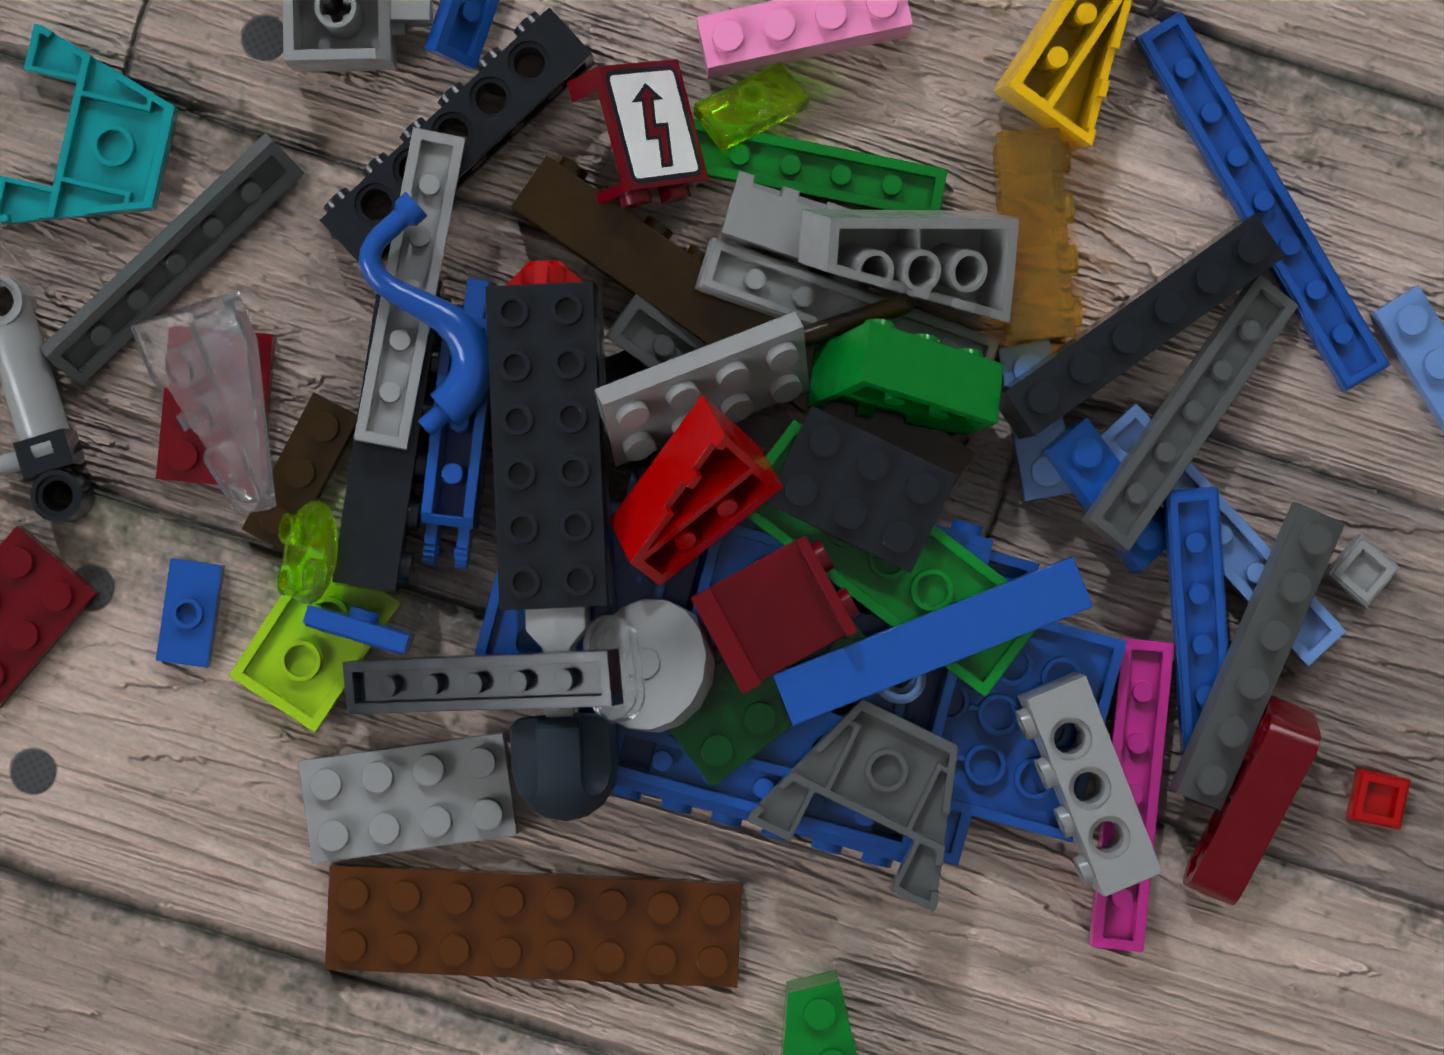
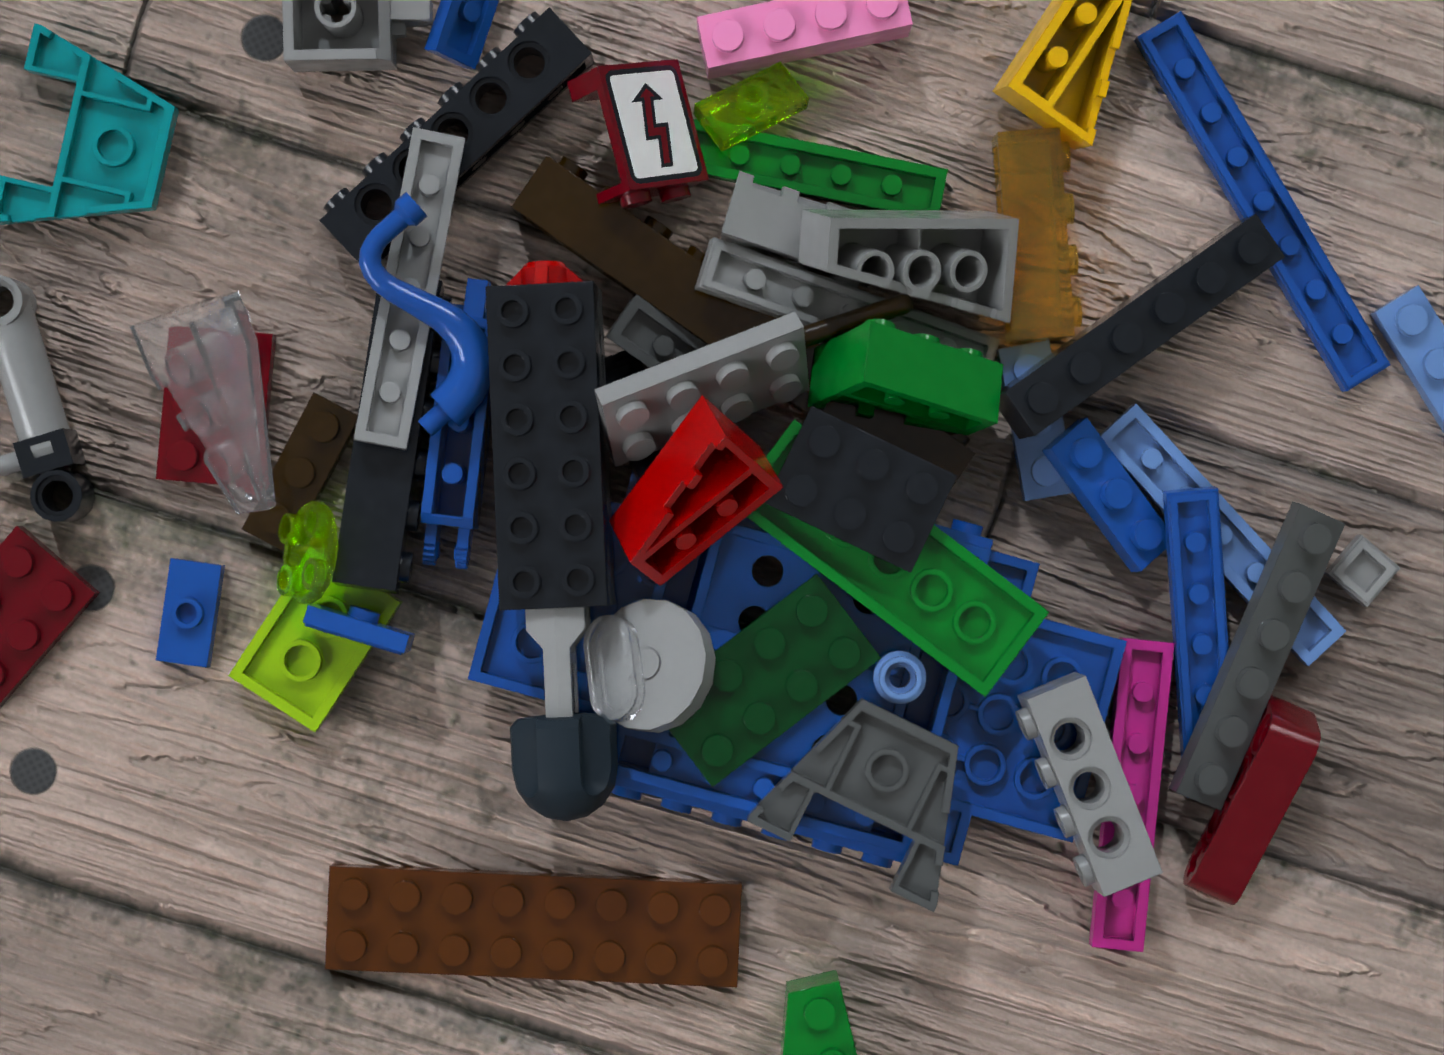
(172, 259): dark grey plate -> none
(408, 797): light grey plate -> none
(484, 682): black plate -> none
(776, 612): dark red panel -> none
(932, 640): blue tile -> none
(1189, 413): dark grey plate -> none
(1378, 798): red tile -> none

